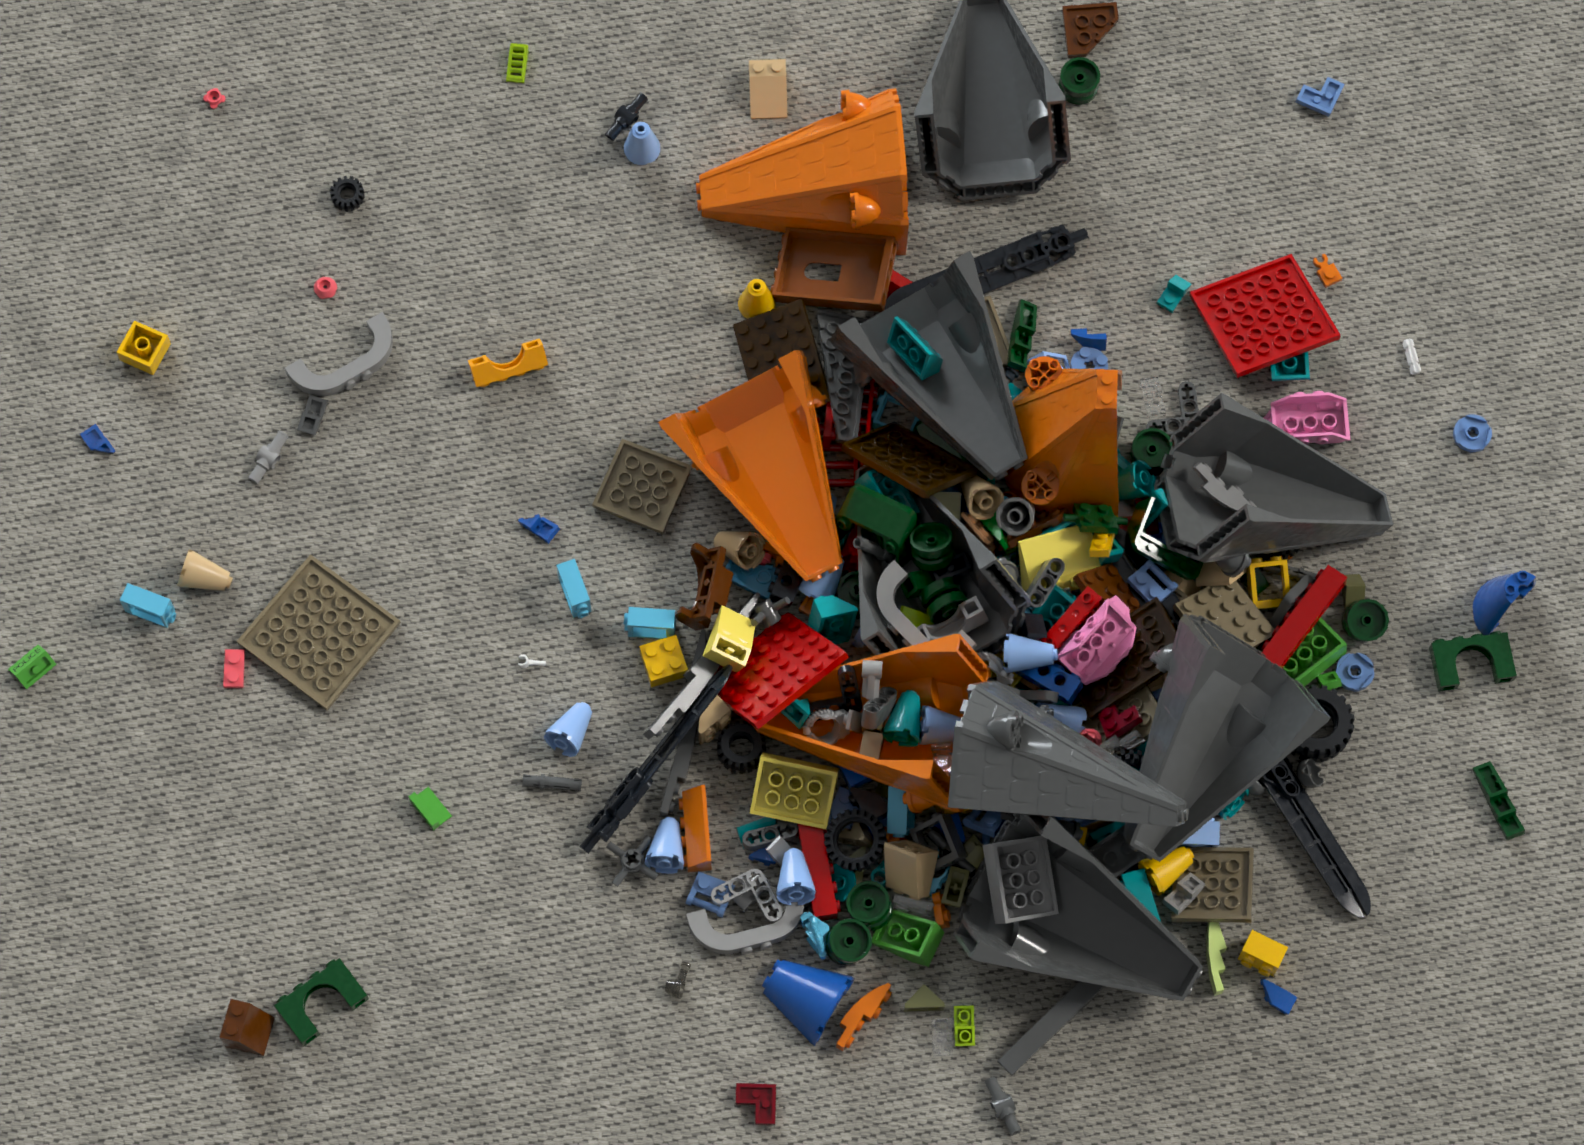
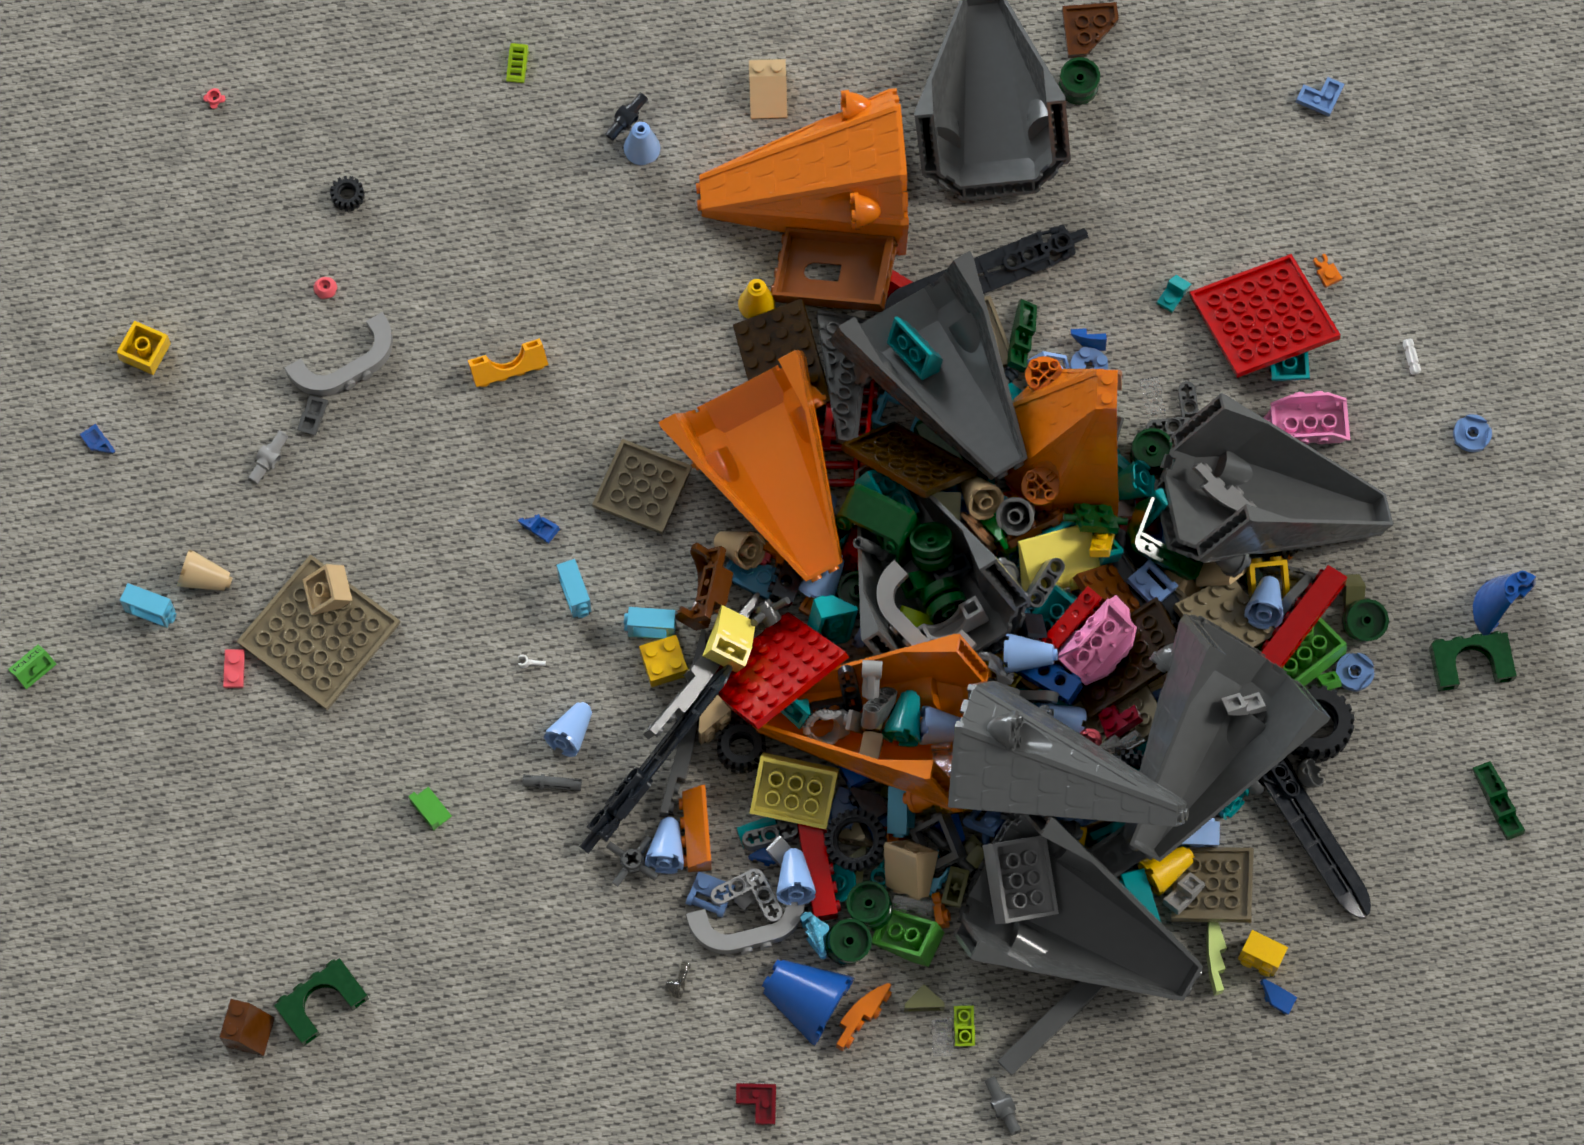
(327, 589): none -> tan slope
(1240, 705): none -> light grey slope
(1265, 604): none -> light blue cone

